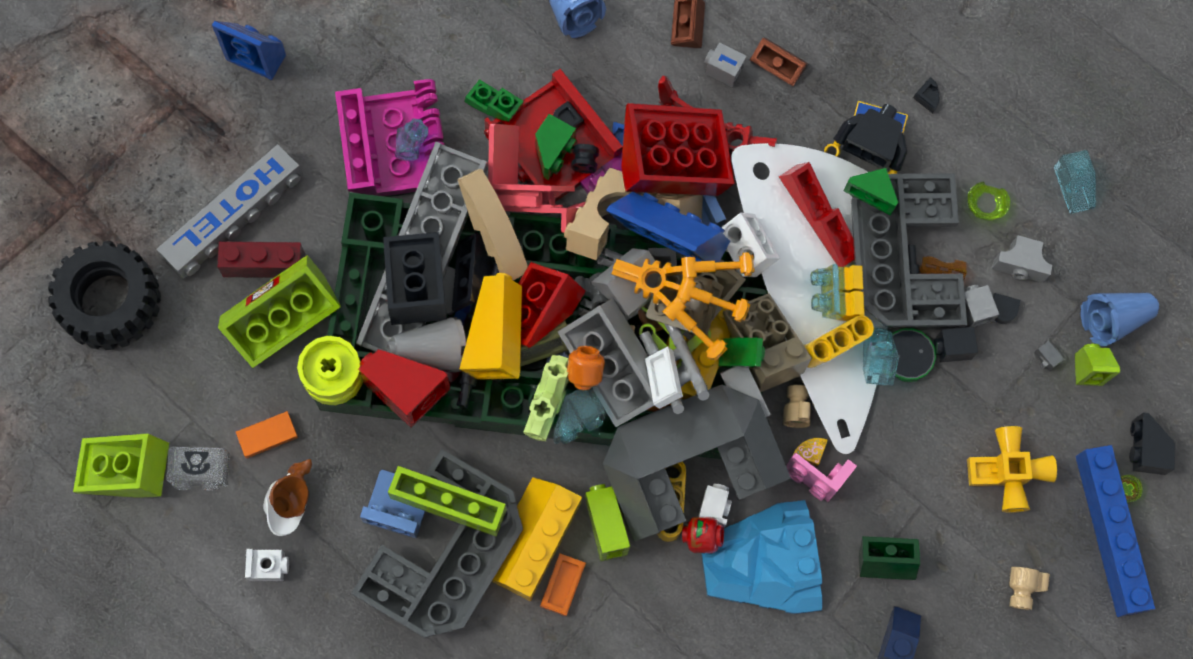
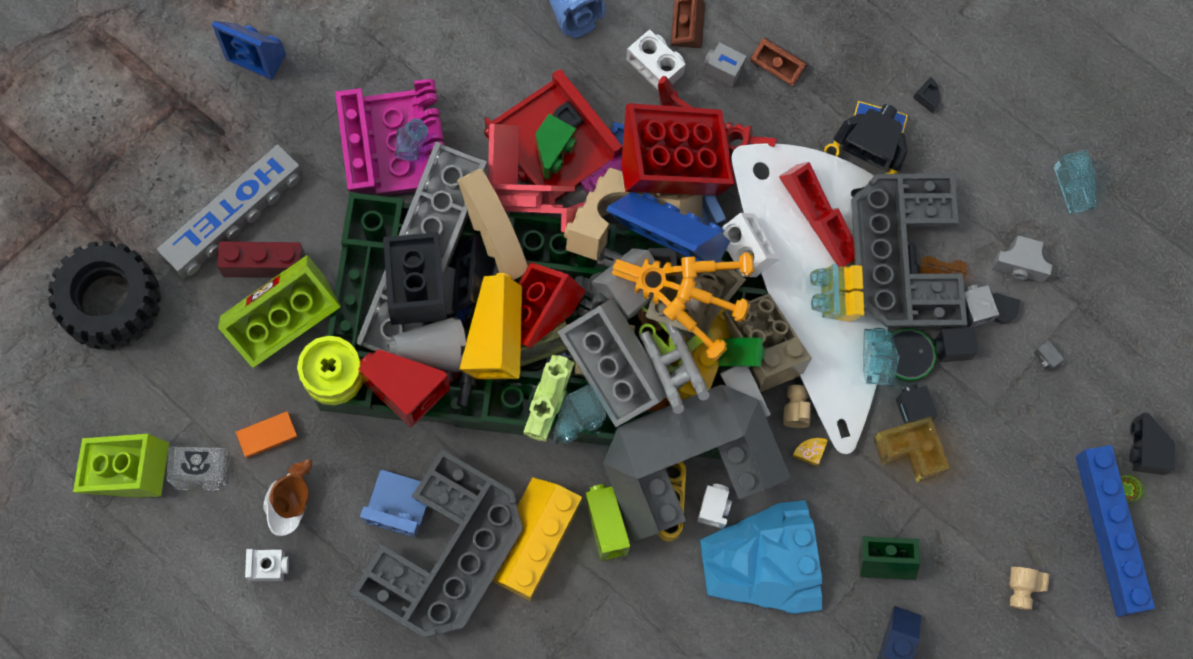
(447, 501): lime brick -> none
(492, 102): green slope -> none
(562, 584): orange tile -> none
(585, 158): black wheel -> none
(585, 367): orange head -> none
(650, 64): none -> white brick
(663, 377): white tile -> none
(703, 535): red head -> none
(820, 485): bright pink bracket -> none
(845, 336): yellow beam -> none
(874, 189): green slope -> none
(915, 404): none -> black brick
(917, 442): none -> clear yellow brick
(1001, 197): clear neon green piece -> none
(1011, 469): yellow brick -> none
(1095, 365): lime slope -> none
(1116, 315): medium blue cone -> none

